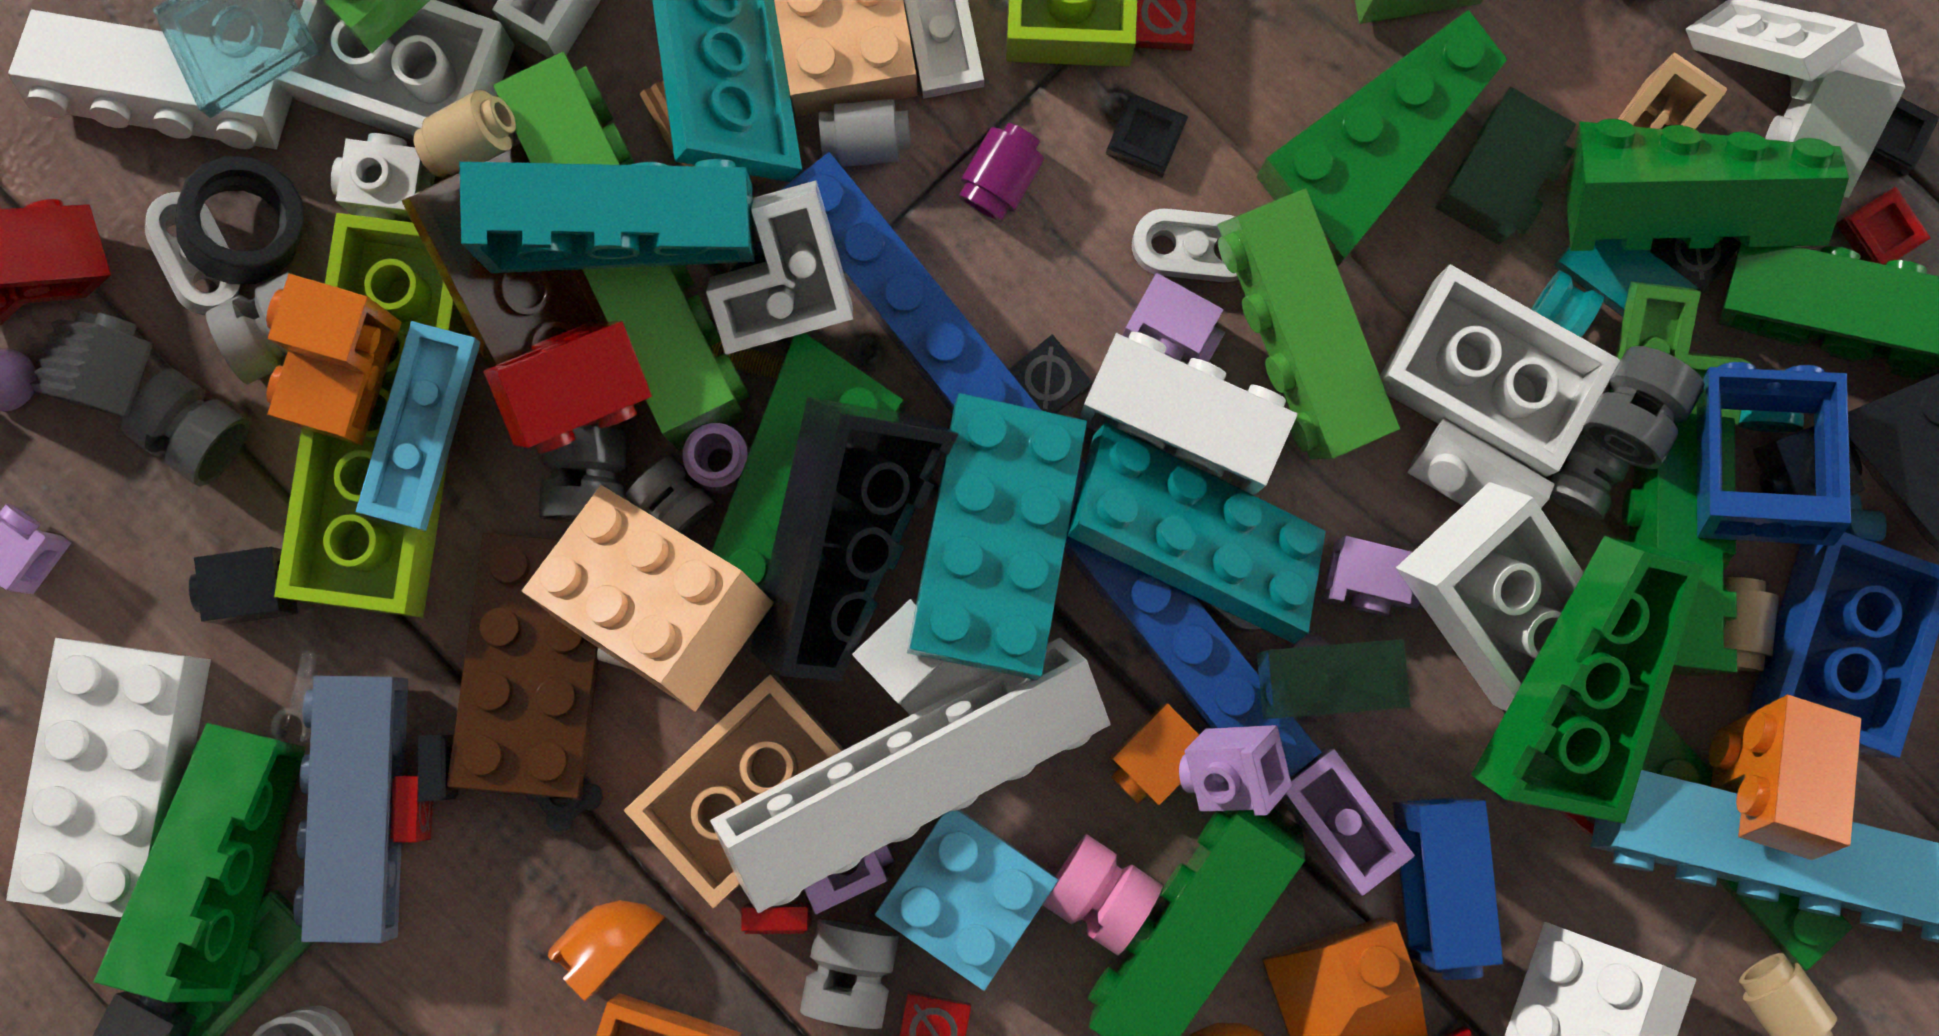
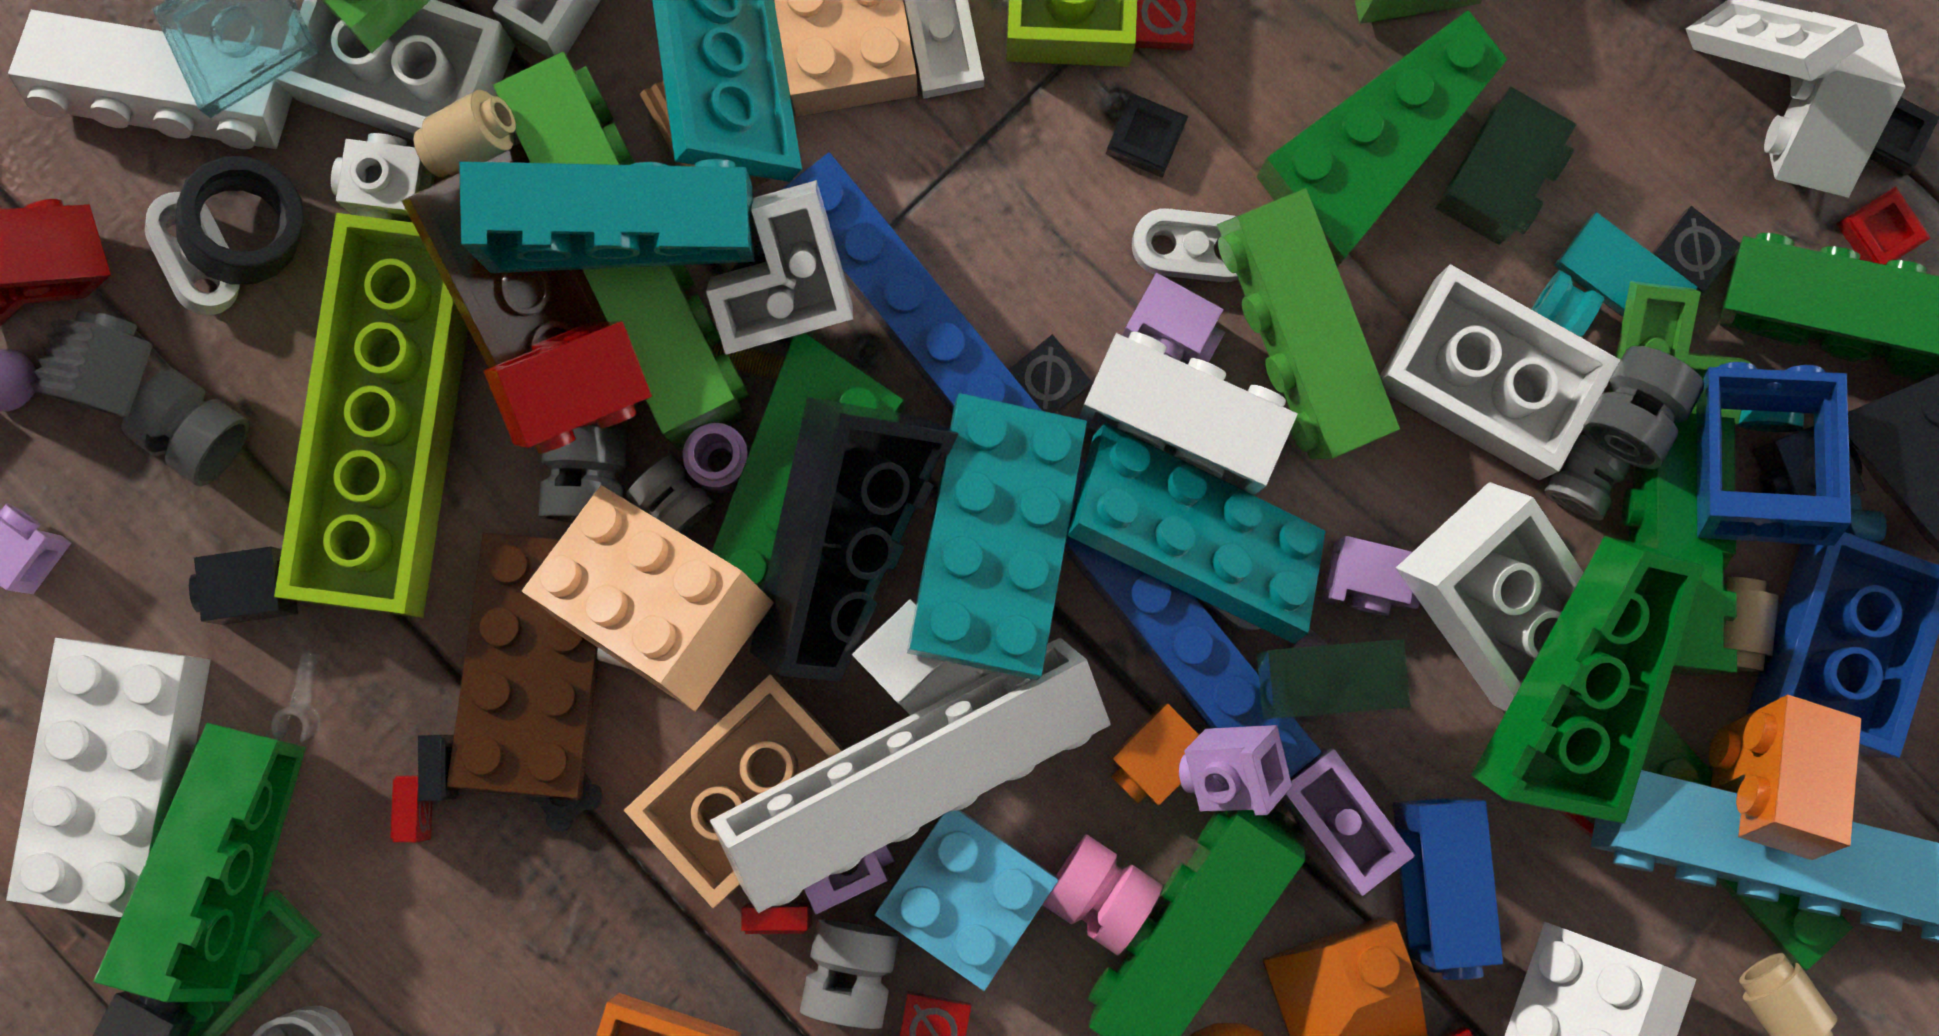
(242, 332): light grey wheel -> none
(333, 359): orange brick -> none
(349, 778): sand blue brick -> none
(418, 426): medium azure plate -> none
(602, 942): orange brick -> none
(864, 132): light grey brick -> none
(1001, 171): magenta brick -> none
(1463, 464): white plate -> none
(1674, 96): light nougat slope -> none
(1700, 187): green wedge -> none

